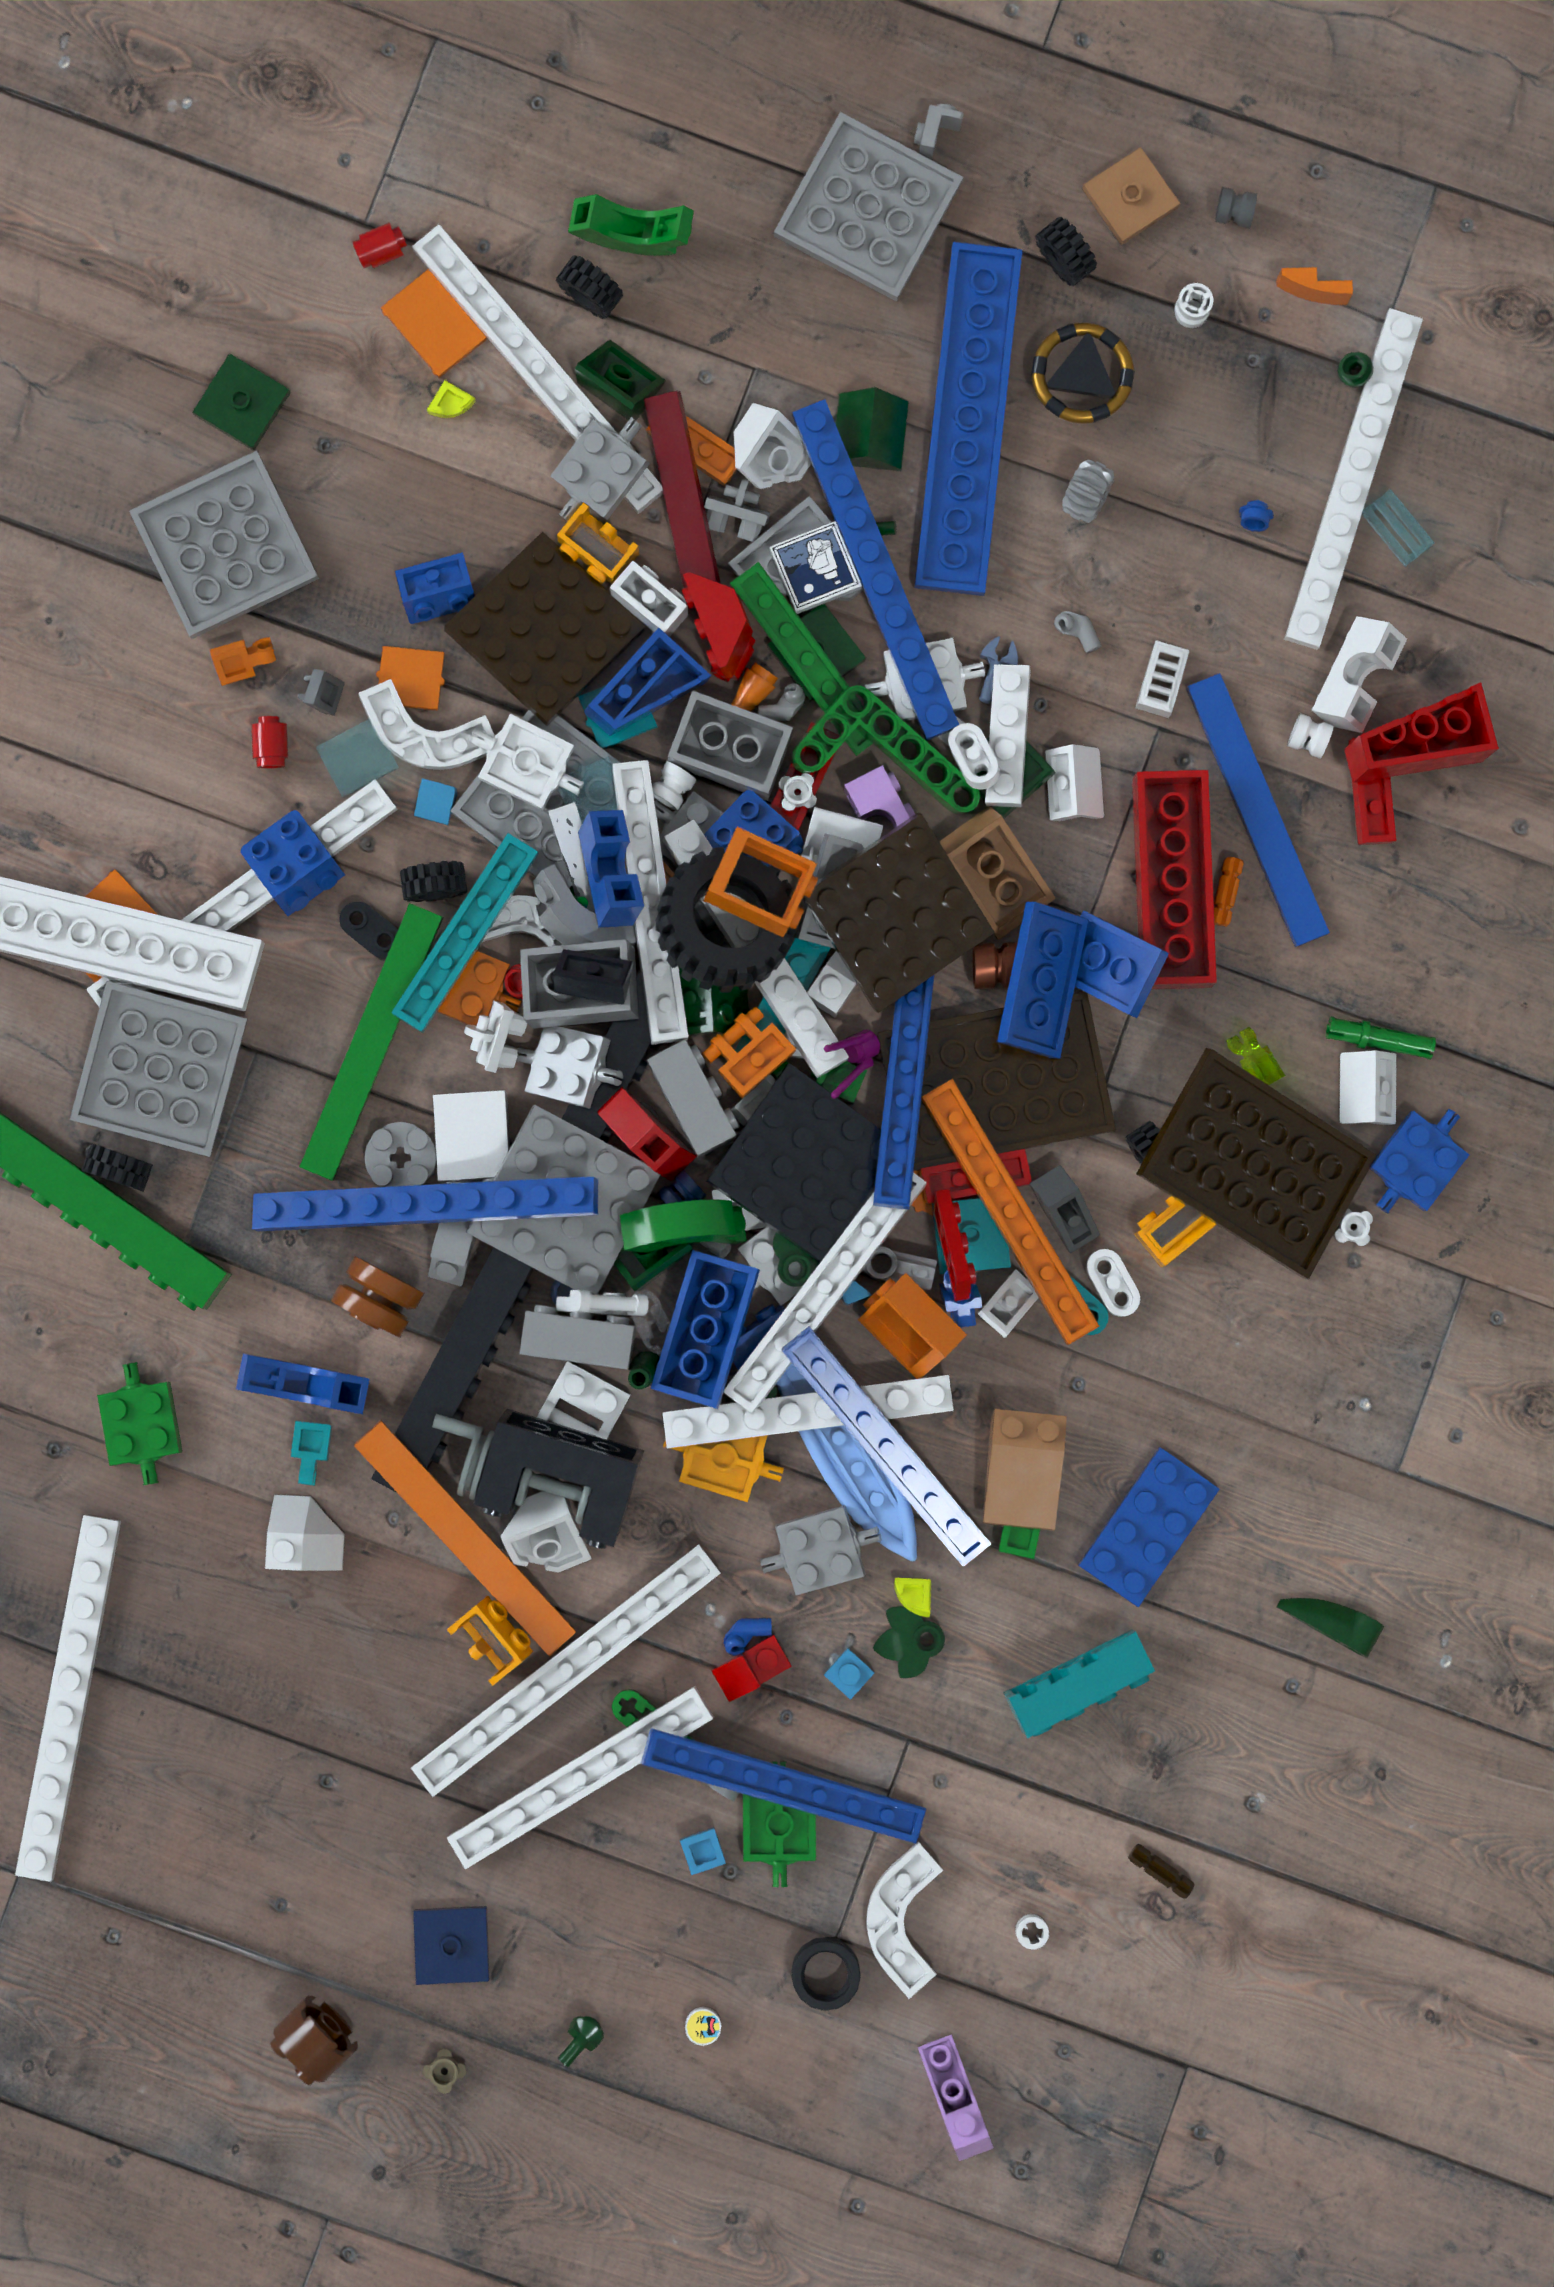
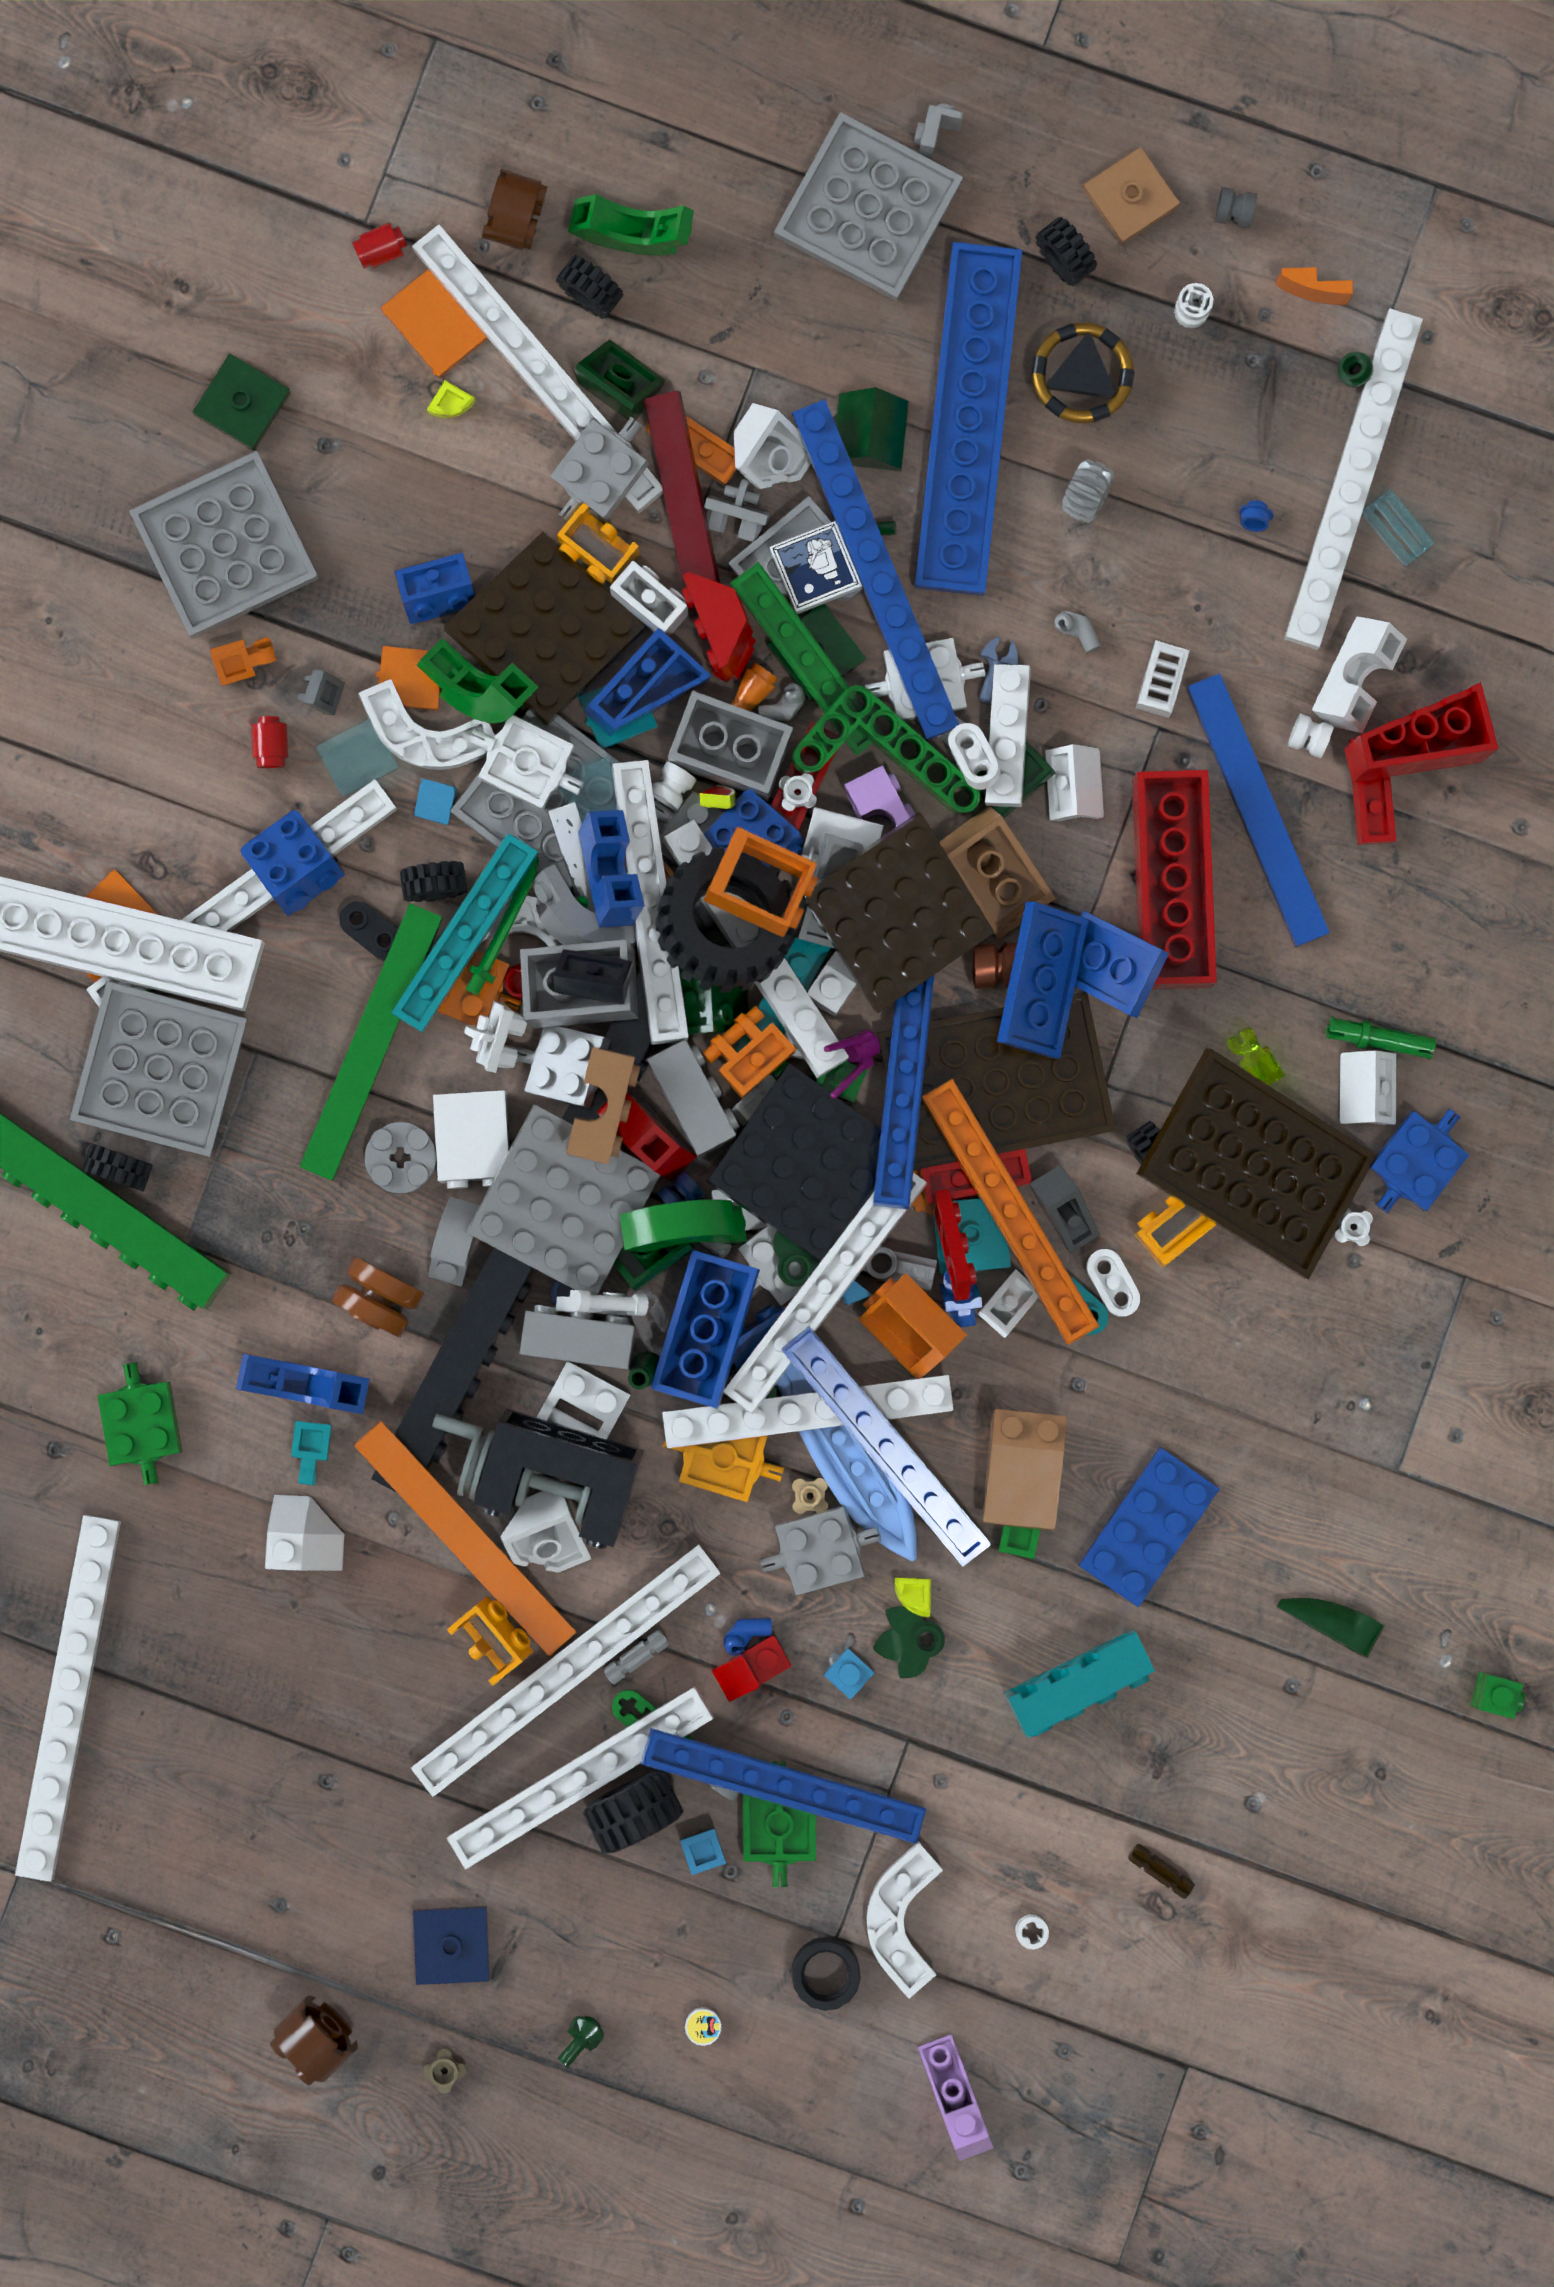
(426, 1204): blue plate -> none
(473, 691): none -> green arch
(481, 973): none -> green sword
(512, 210): none -> reddish brown brick
(597, 1137): none -> medium nougat arch
(633, 1812): none -> black tyre
(636, 1656): none -> light grey axle
(718, 797): none -> neon yellow tile
(801, 1490): none -> tan plate
(1227, 891): orange axle -> none
(1498, 1695): none -> green brick

